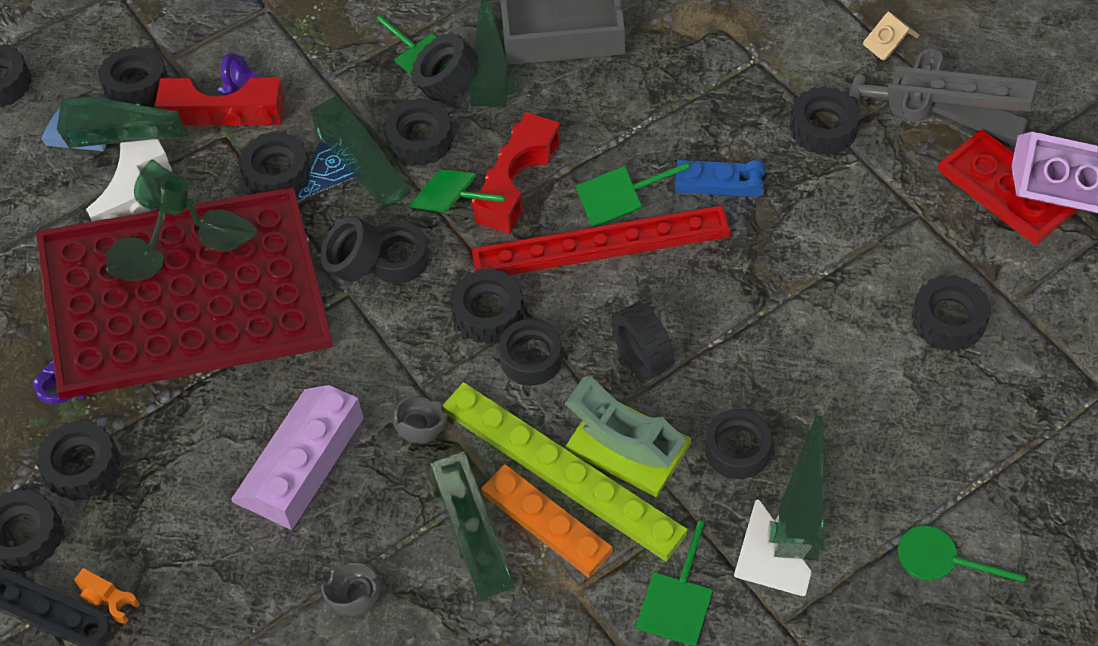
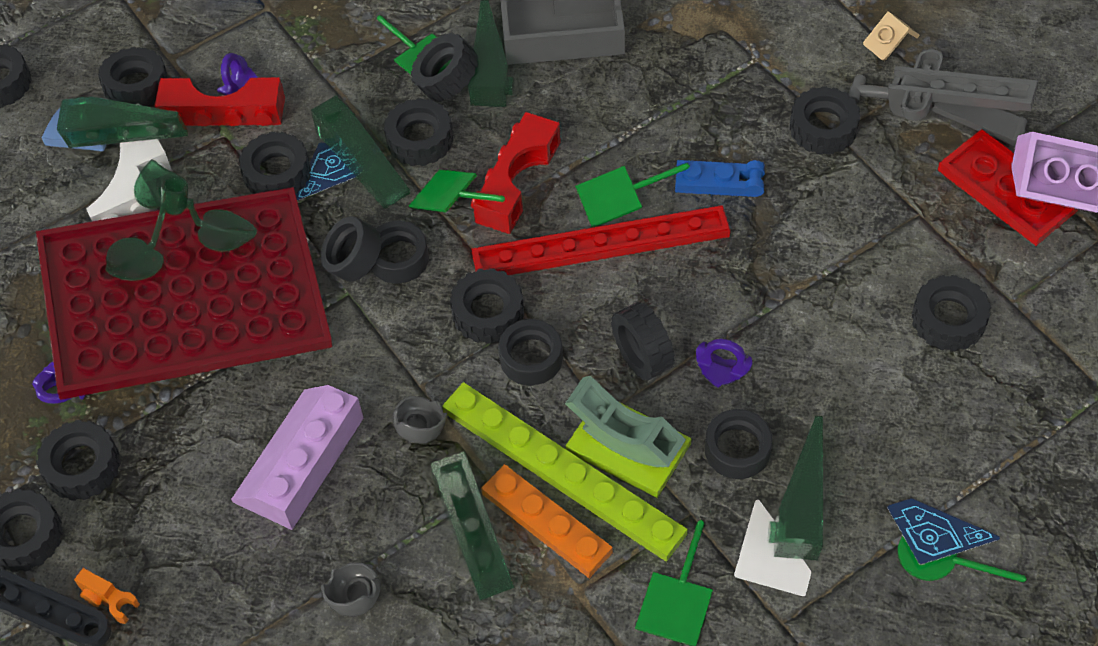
(718, 370): none -> dark purple piece
(935, 533): none -> dark blue sticker

